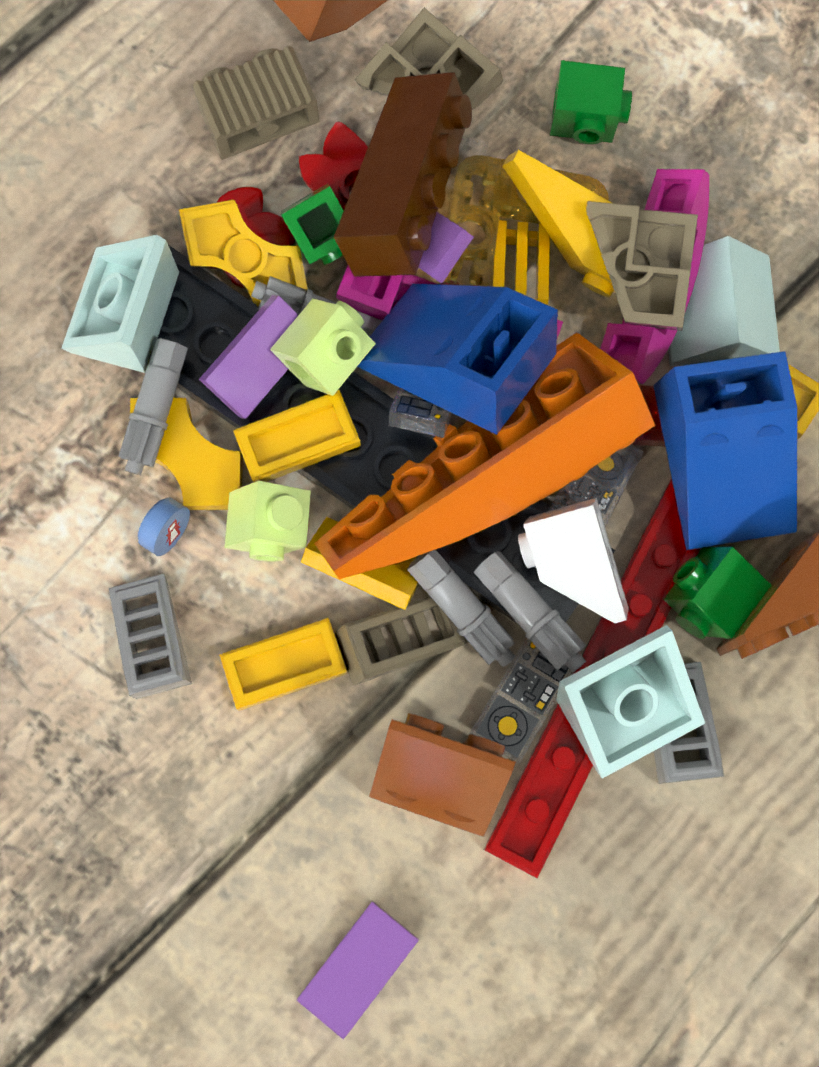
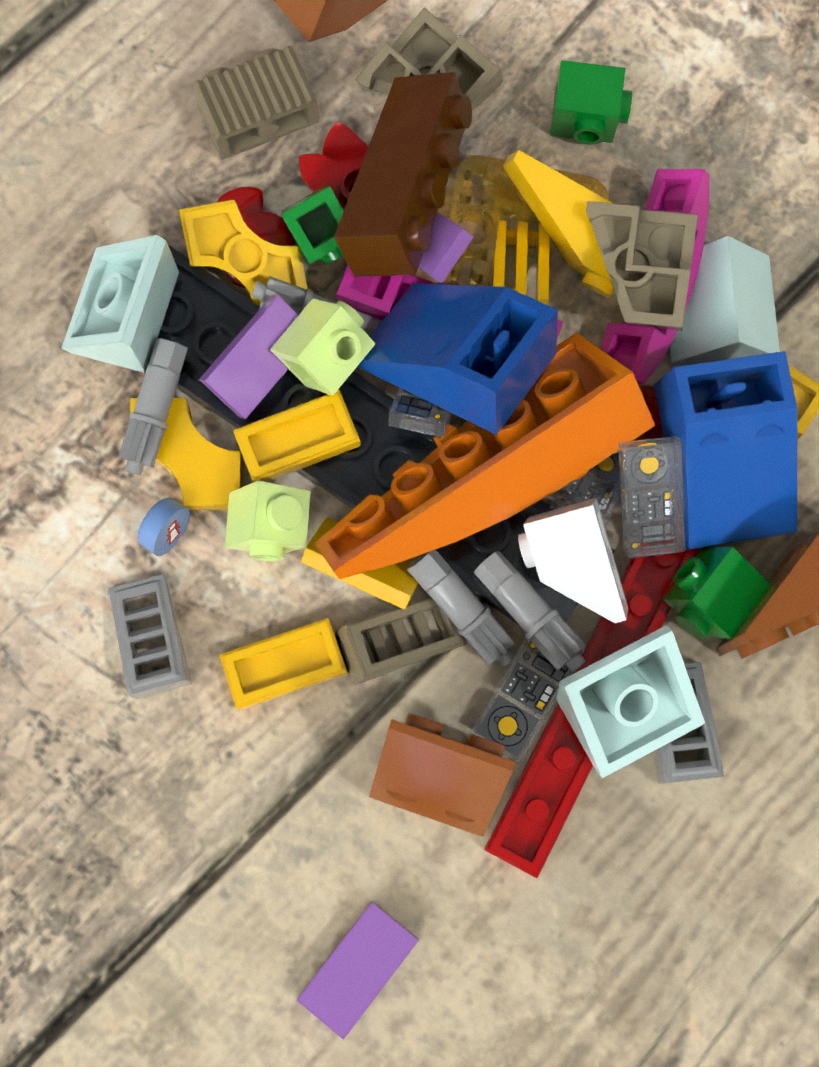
(652, 496): none -> clear tile

